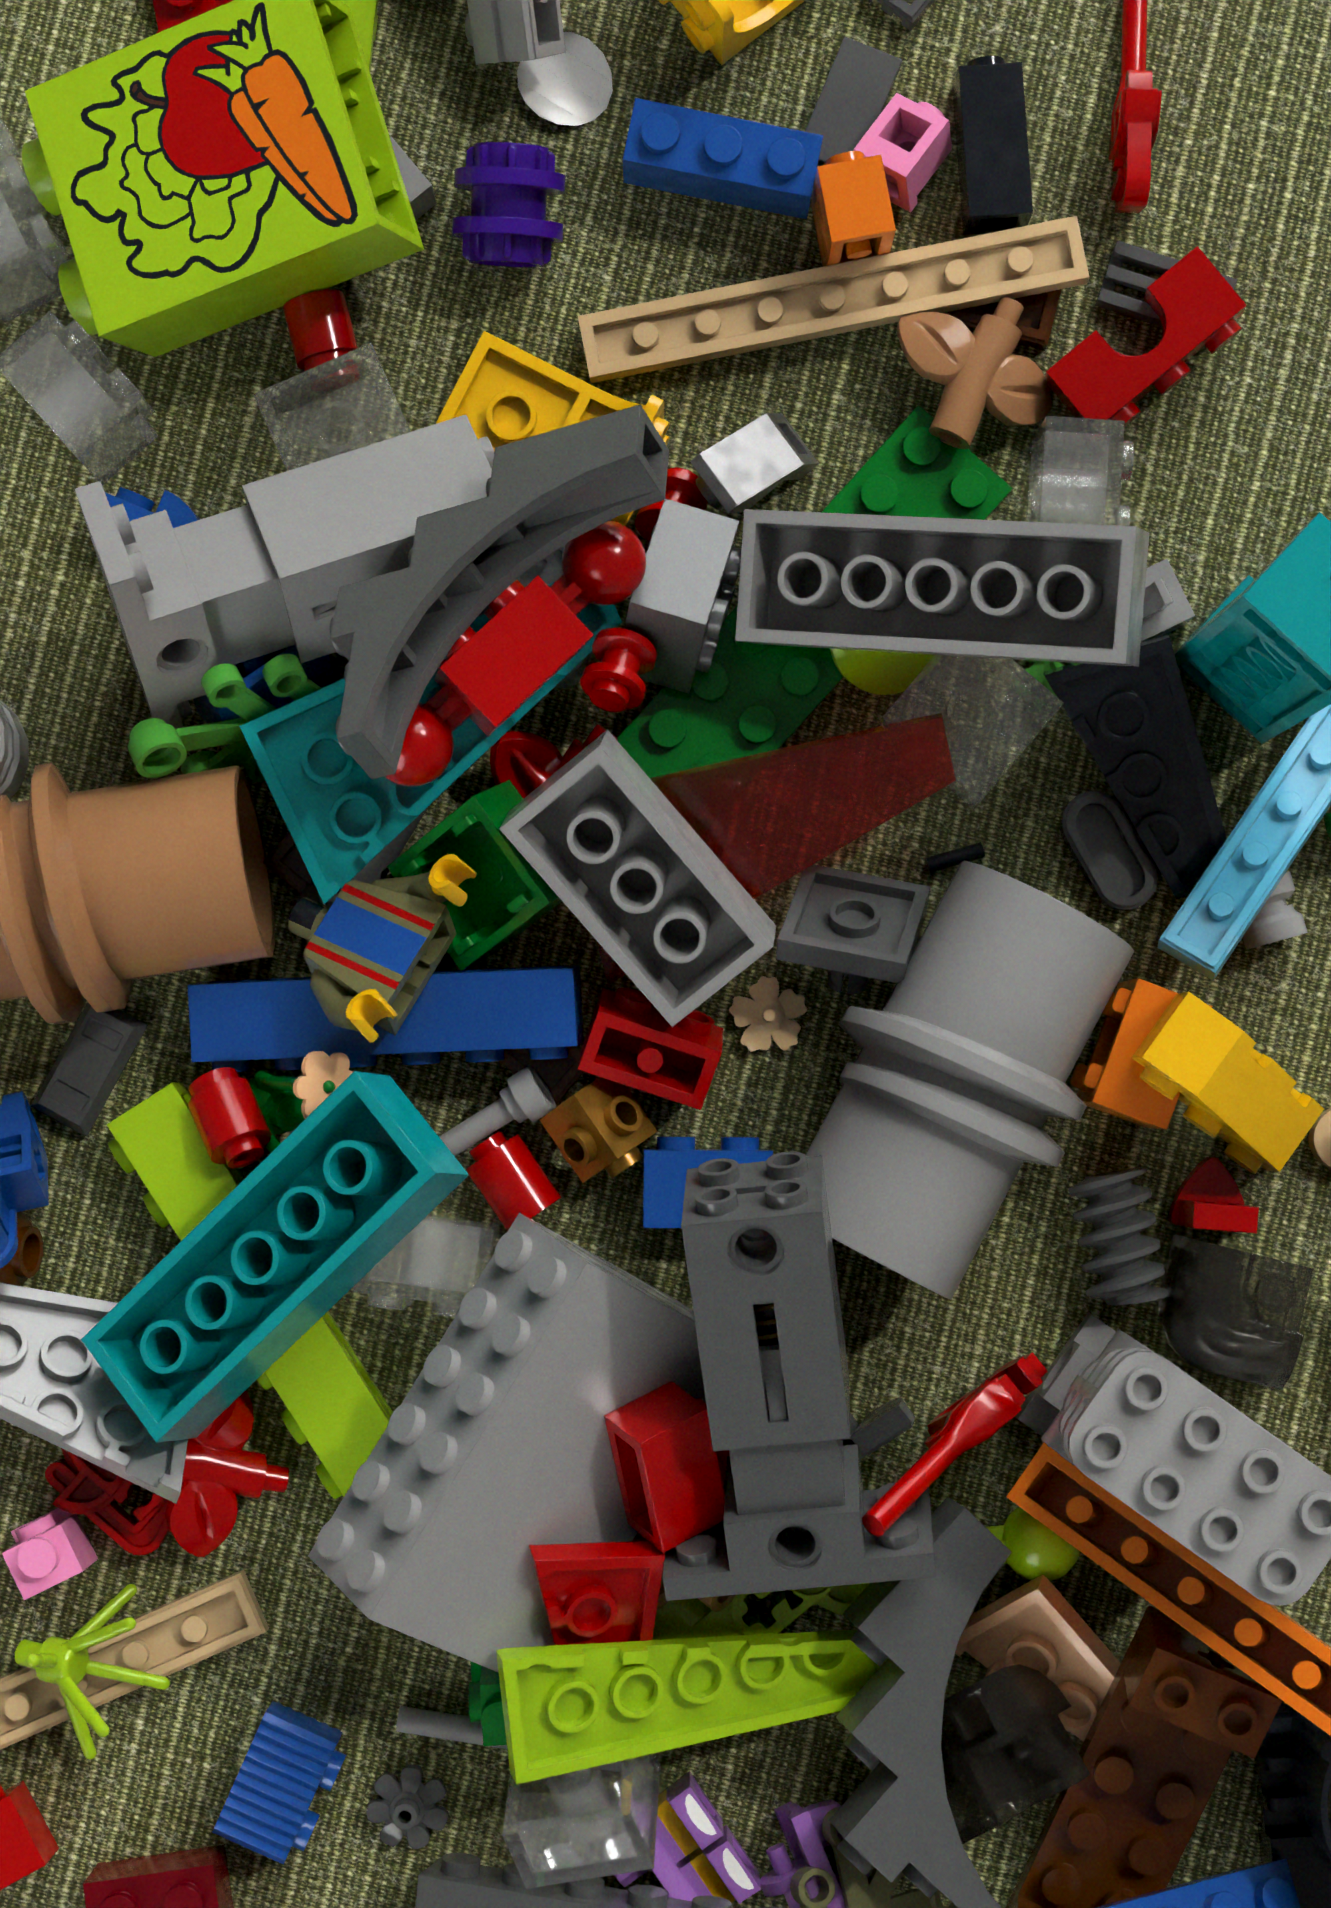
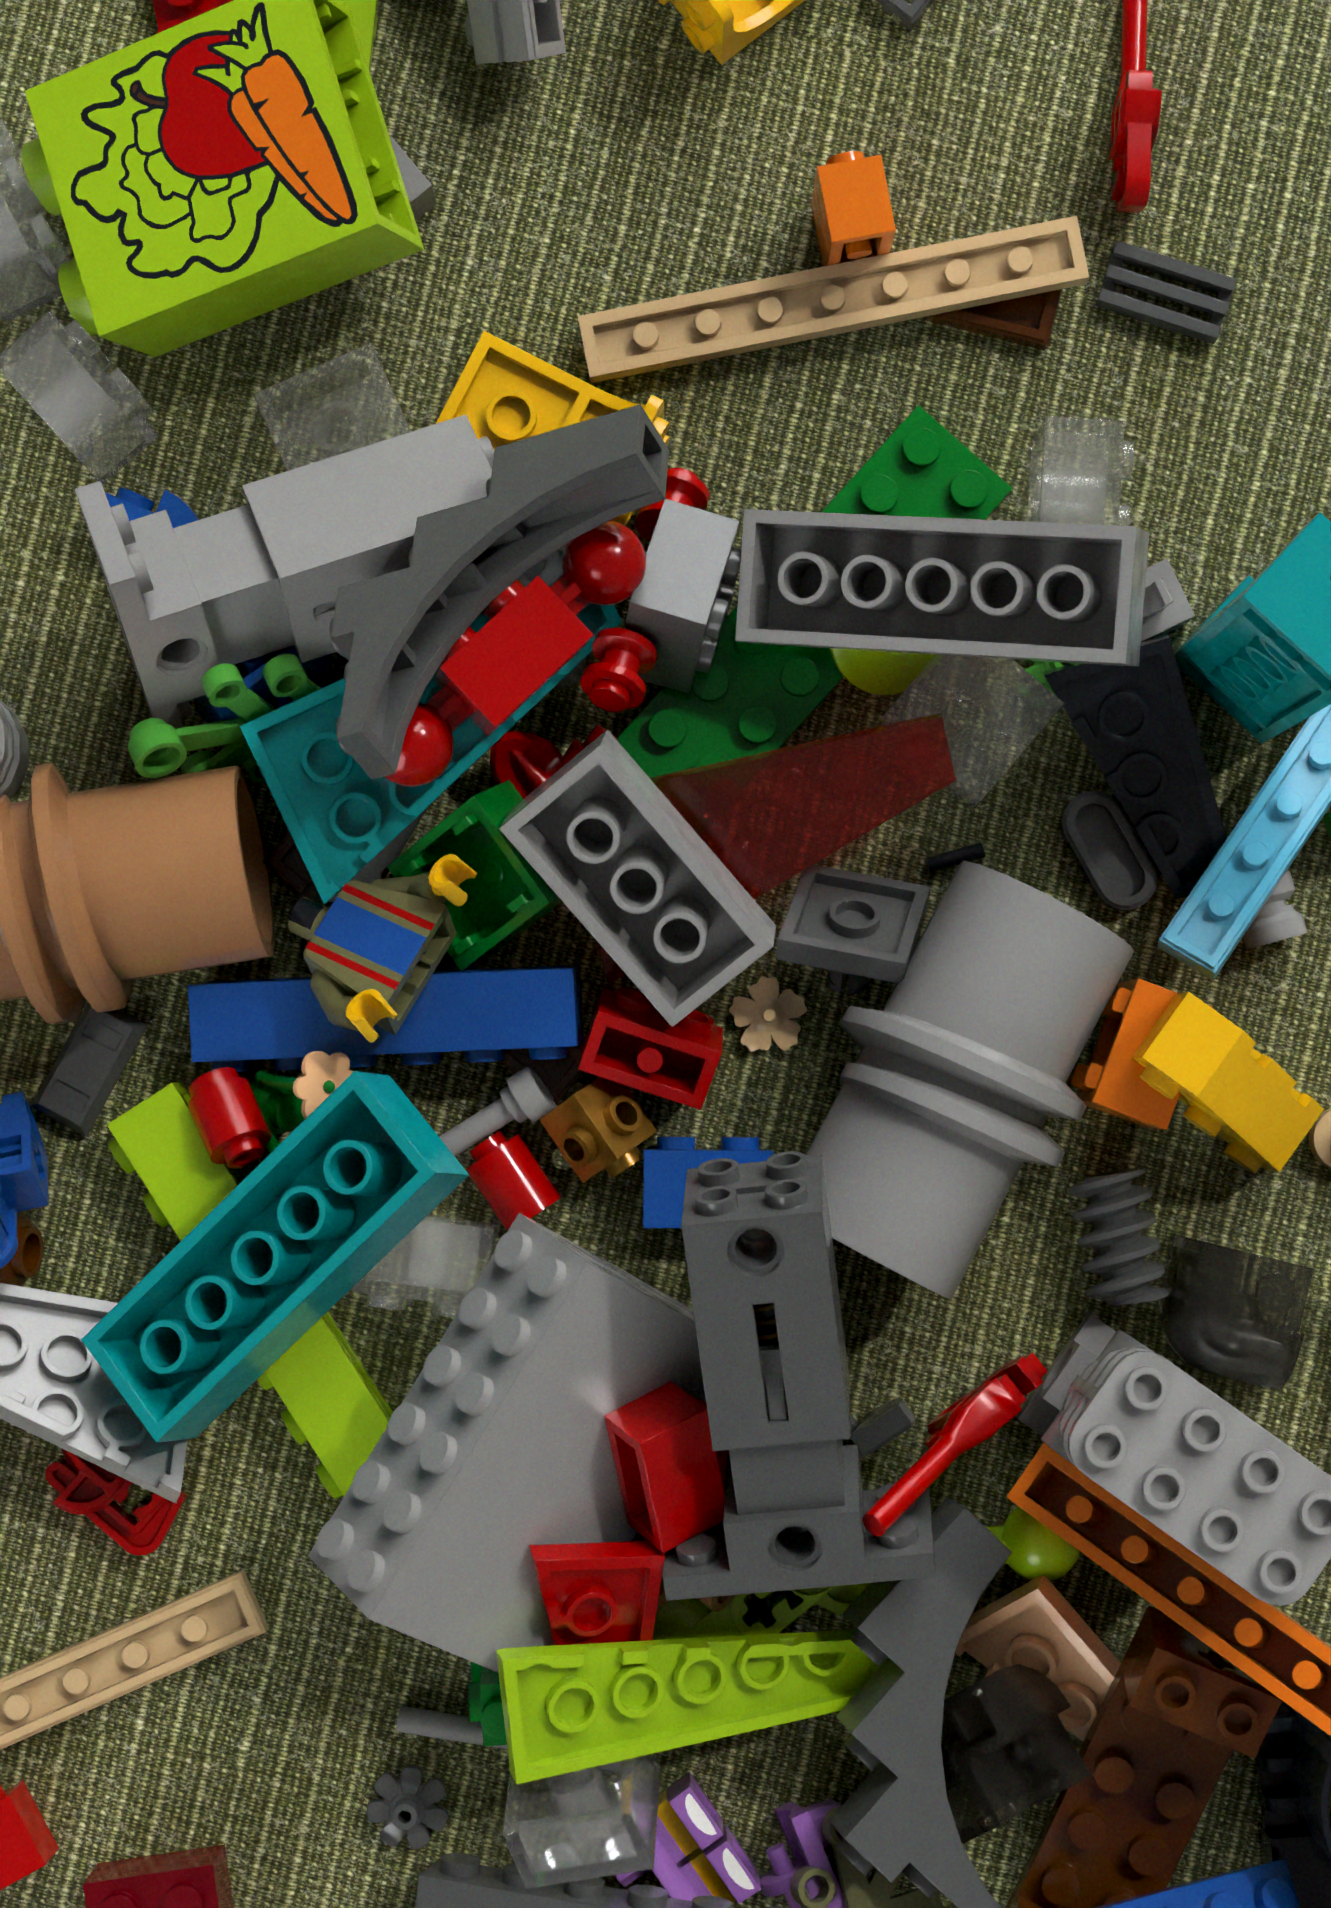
(48, 1552): bright pink brick -> none
(68, 1661): lime plant -> none
(214, 1476): red plant -> none
(278, 1783): blue brick -> none
(319, 327): red brick -> none
(508, 204): dark purple piece -> none
(567, 86): white sticker -> none
(721, 158): blue brick -> none
(752, 463): slope -> none
(852, 96): dark grey tile -> none
(912, 146): bright pink brick -> none
(975, 371): medium nougat plant -> none
(992, 145): black brick -> none
(1194, 312): red arch -> none
(1212, 1201): red tile -> none

